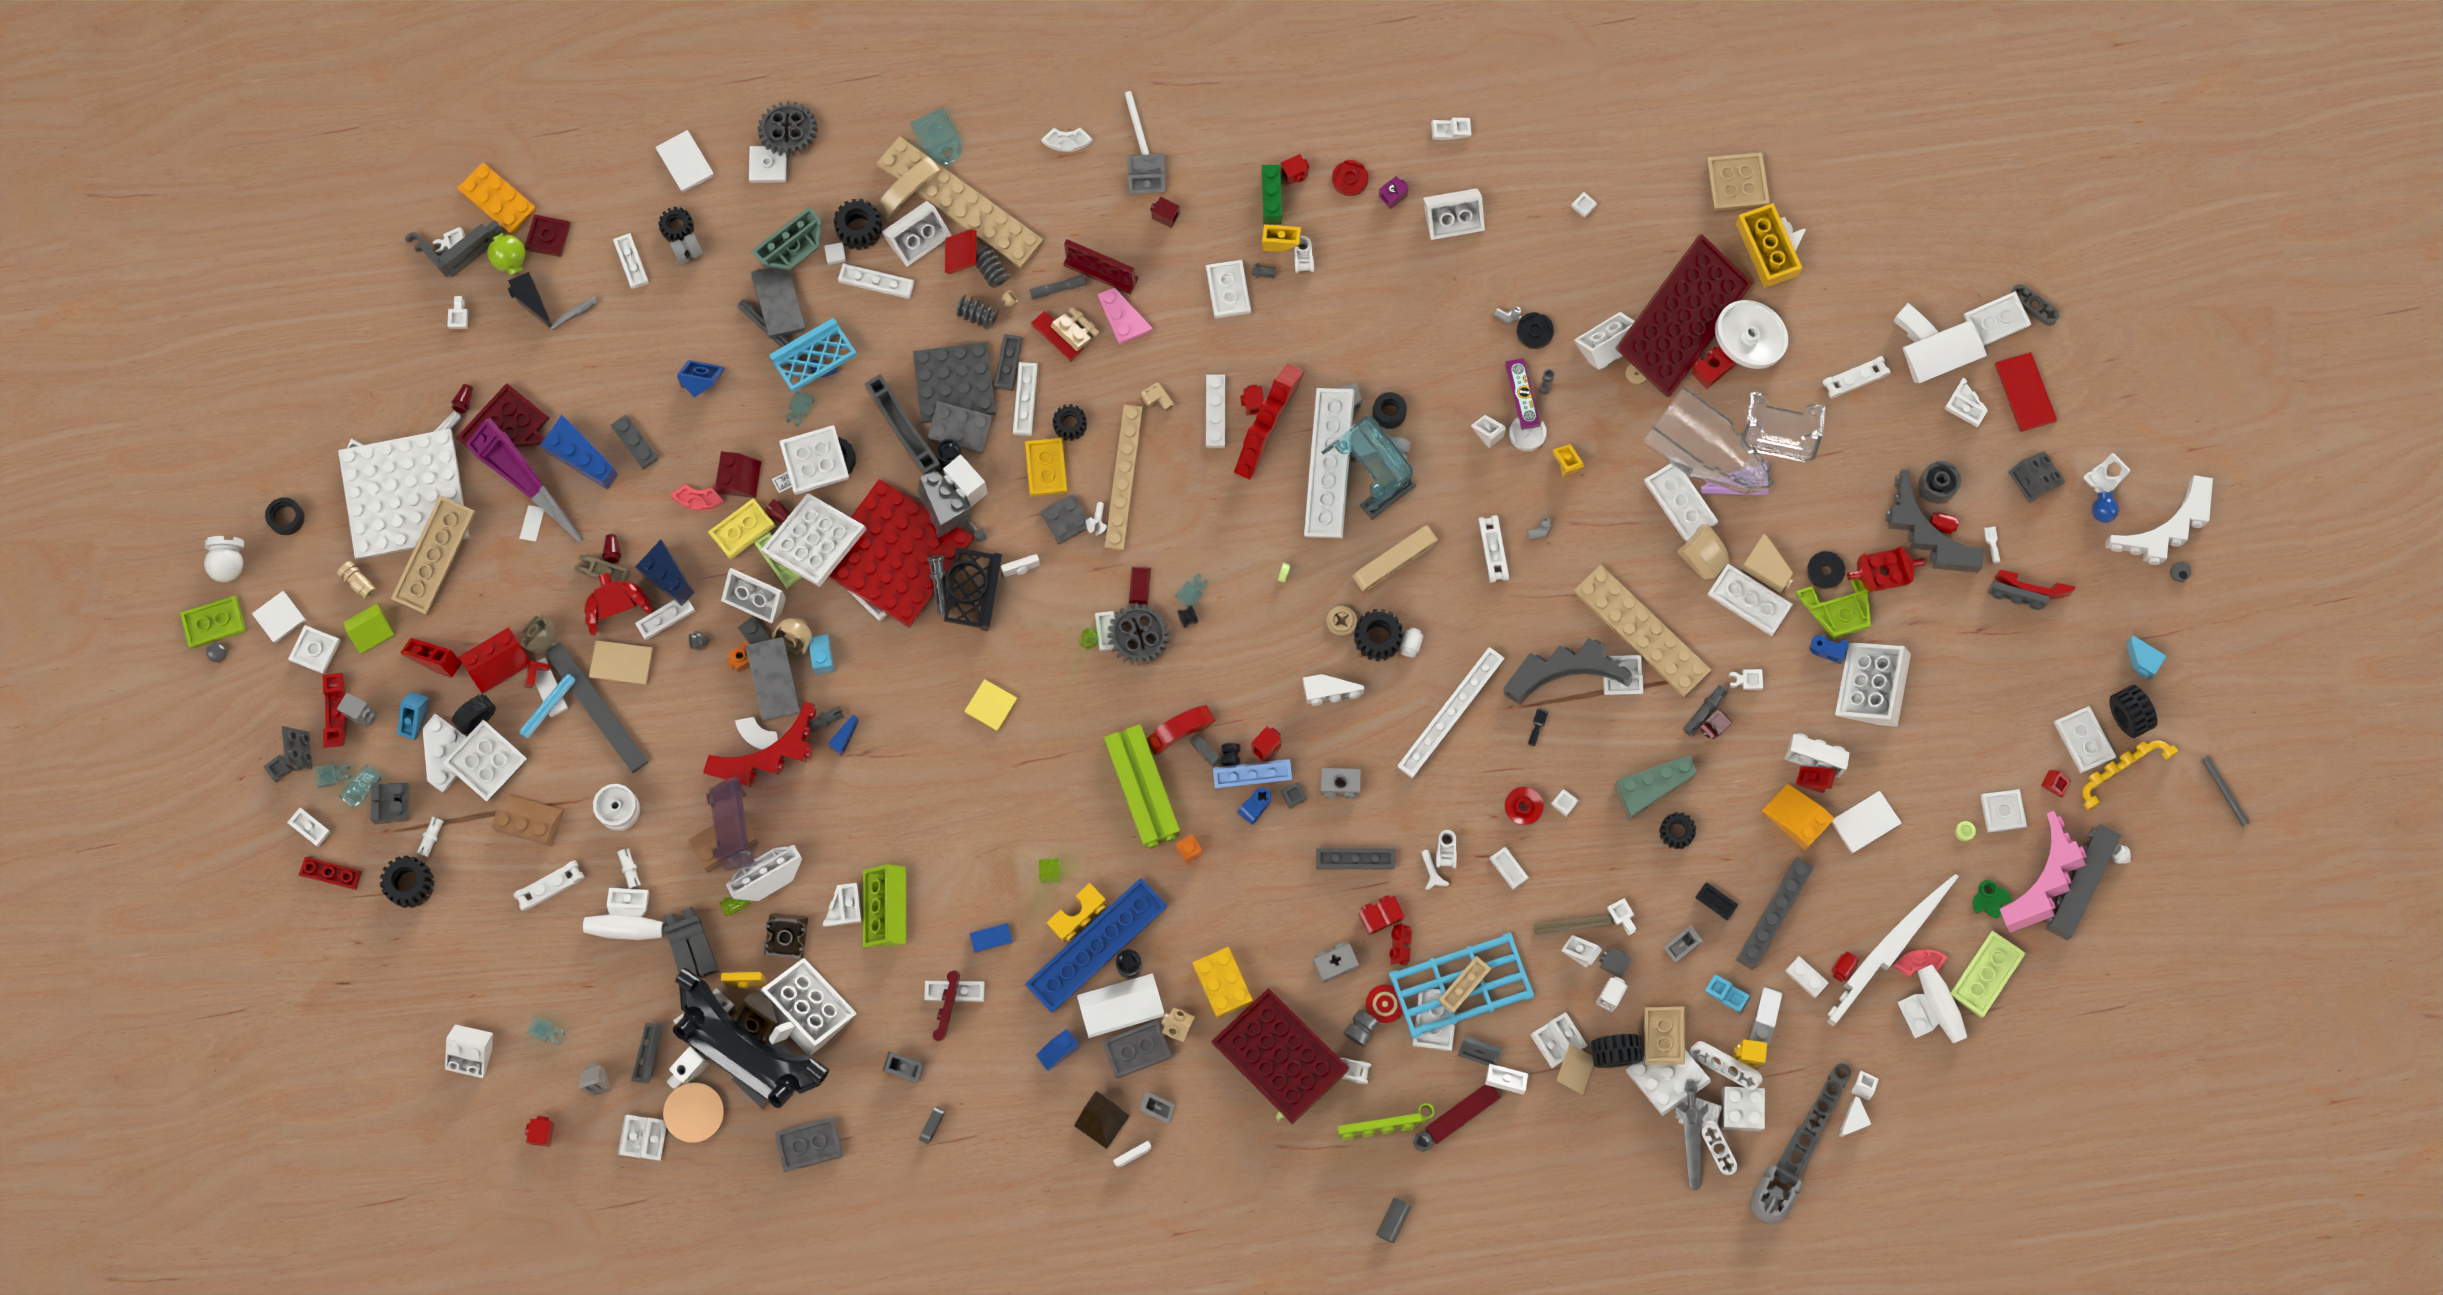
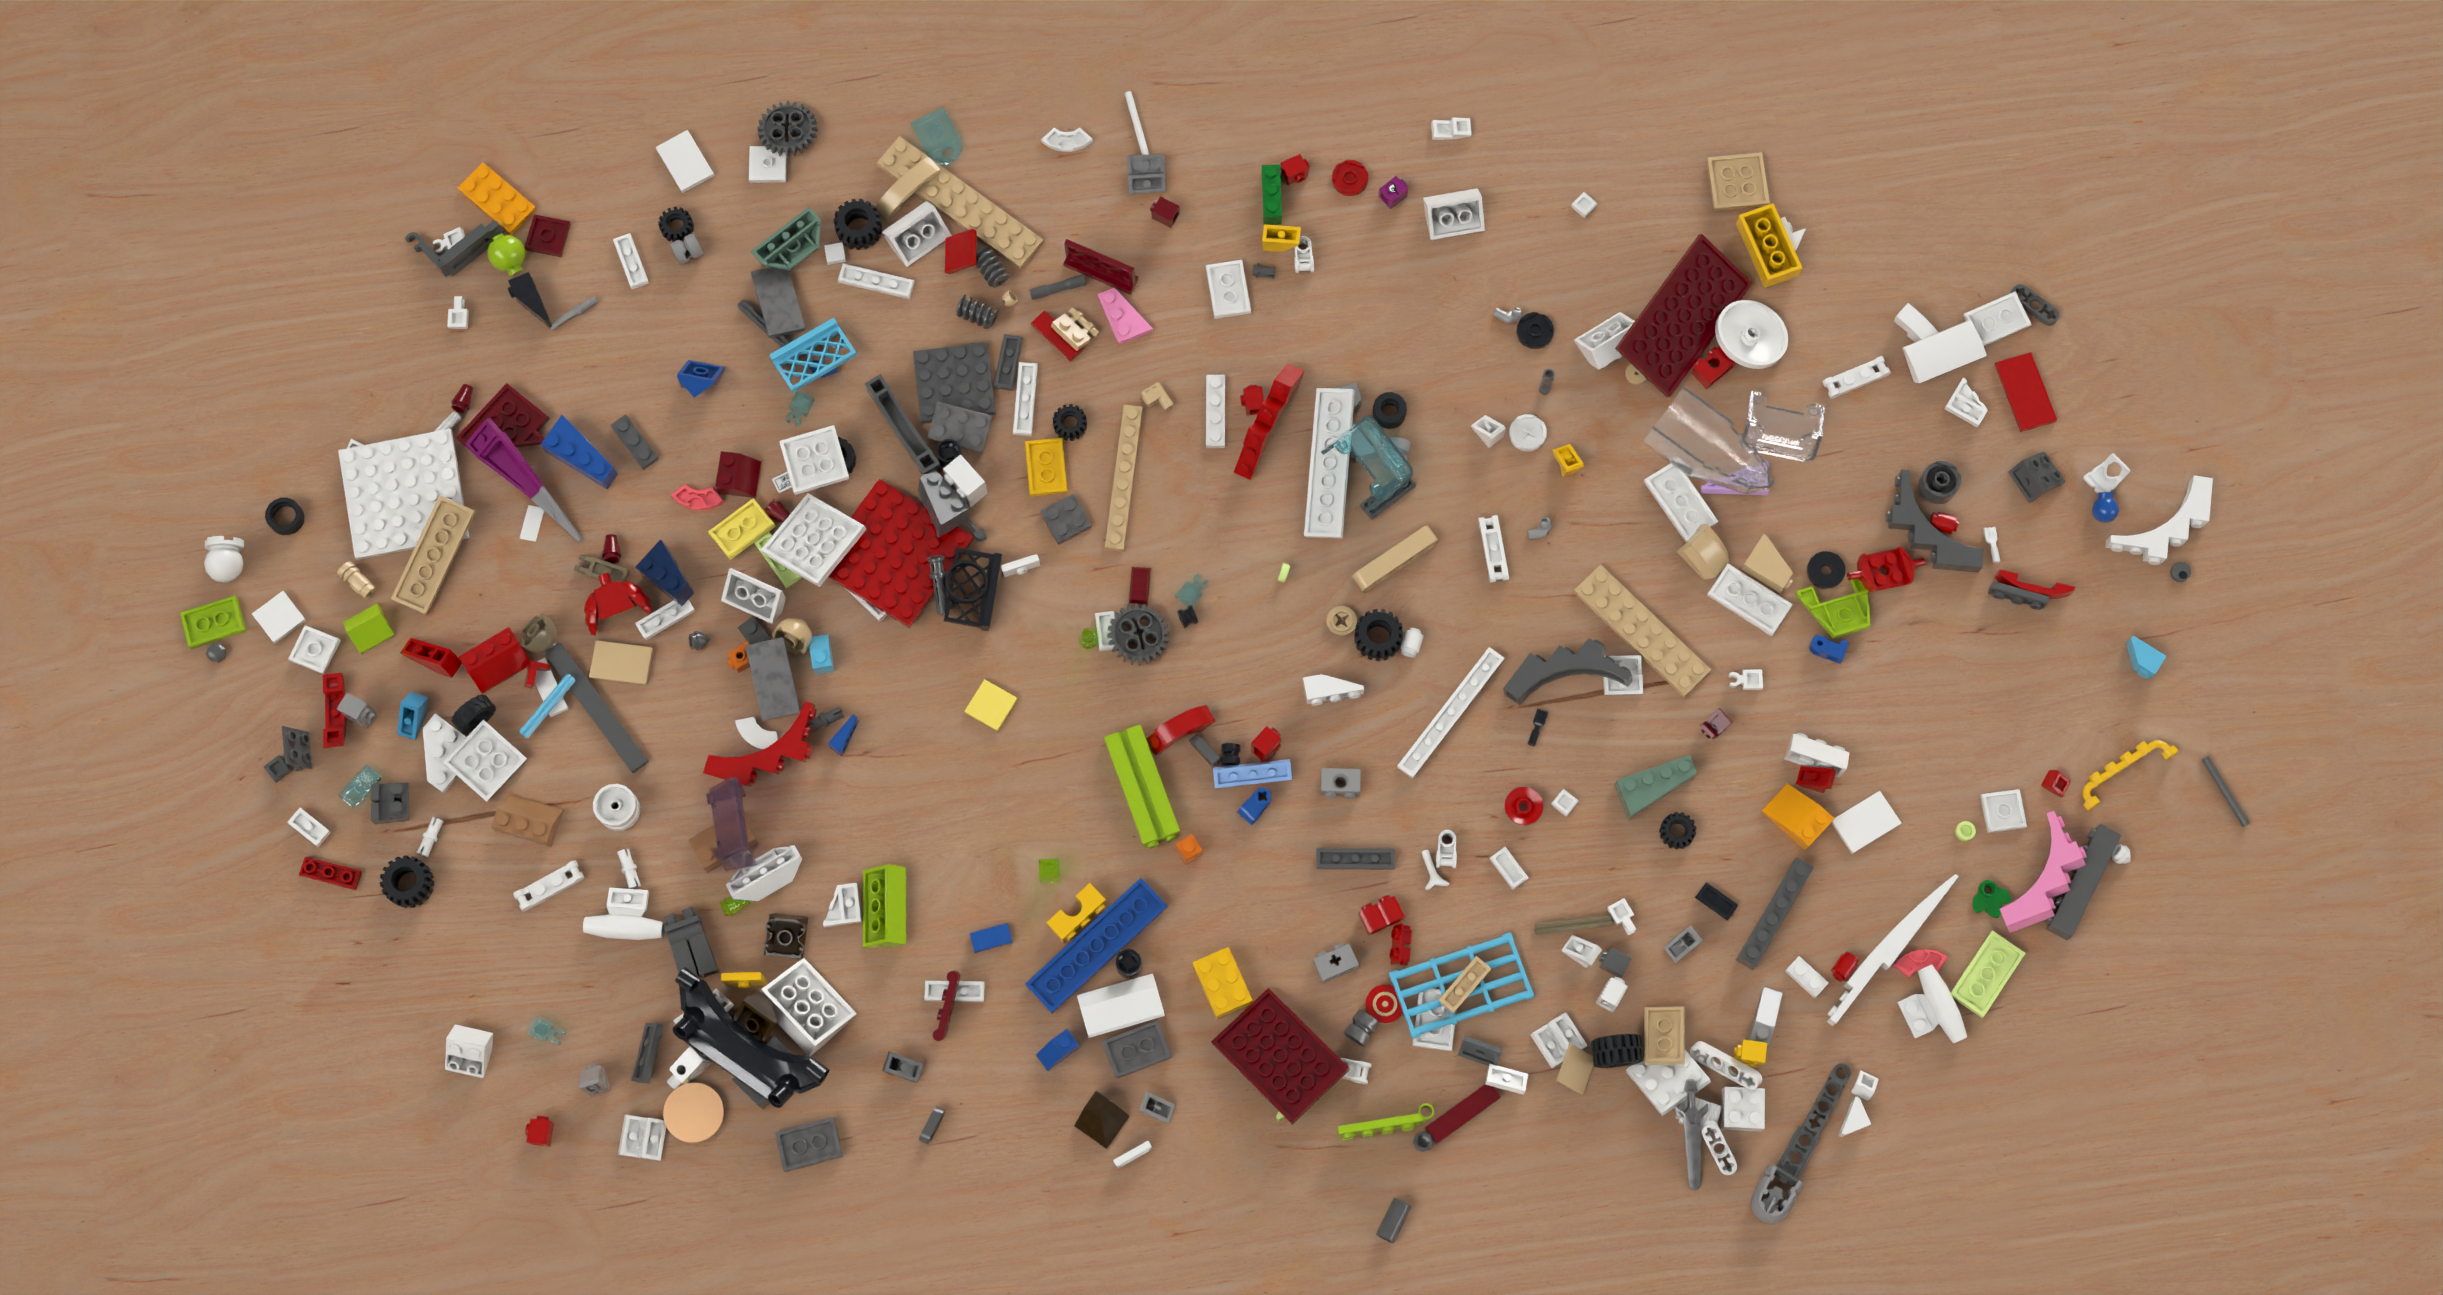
(329, 775): clear light blue plate -> none
(781, 1032): white tile -> none
(1097, 520): white bar -> none
(1177, 1024): tan brick -> none
(1293, 795): dark grey tile -> none
(1522, 394): tile -> none
(1702, 714): dark grey pin -> none
(1727, 994): medium azure slope -> none
(1873, 683): white slope -> none
(2084, 739): white tile -> none
(2133, 711): black tyre -> none

